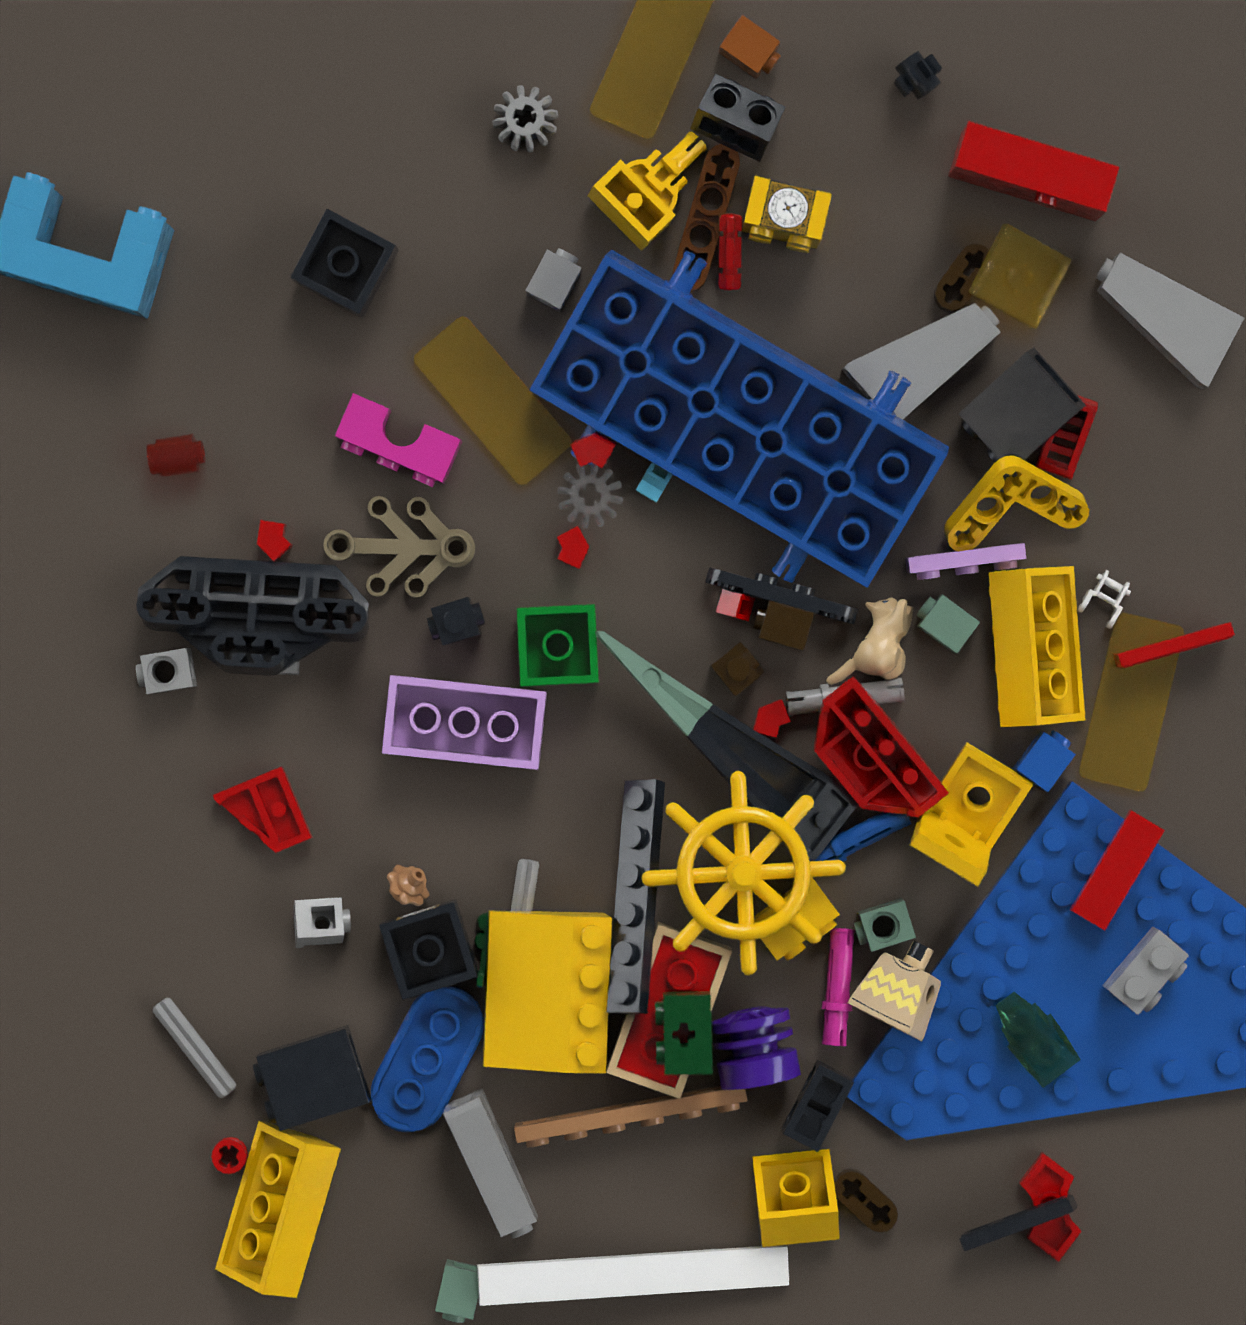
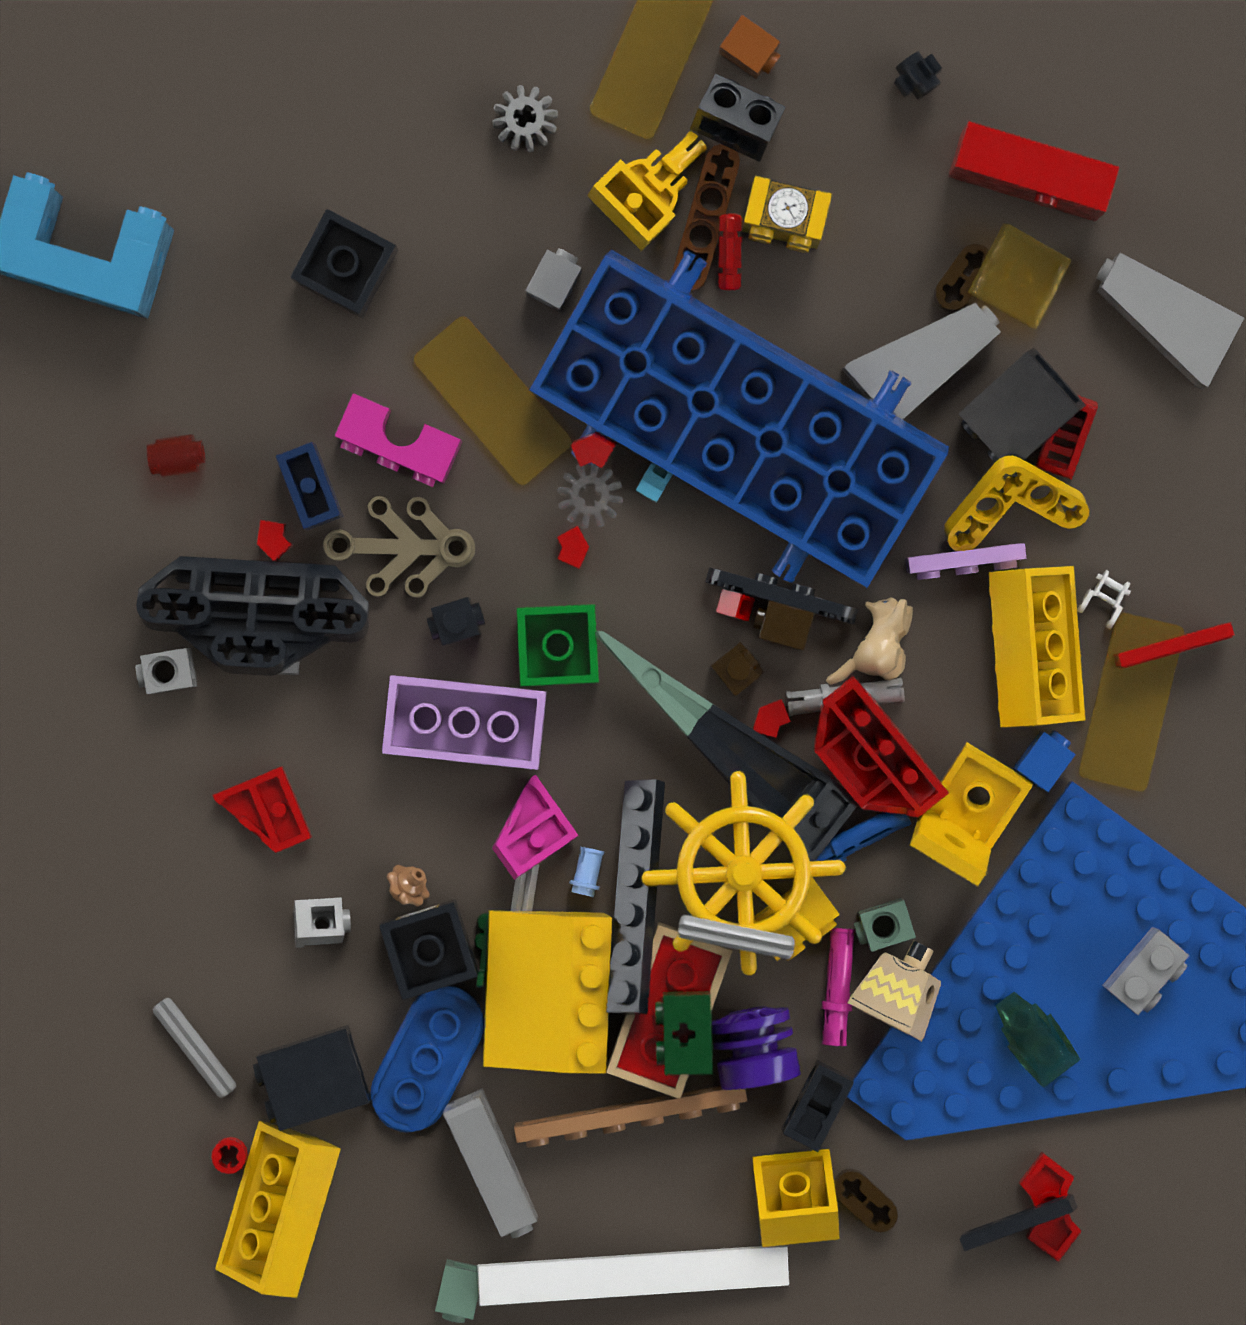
(309, 486): none -> dark blue brick
(532, 830): none -> dark pink wing
(587, 872): none -> light blue pin
(736, 937): none -> light grey axle
(946, 623): sand green brick -> none
(1117, 869): red tile -> none

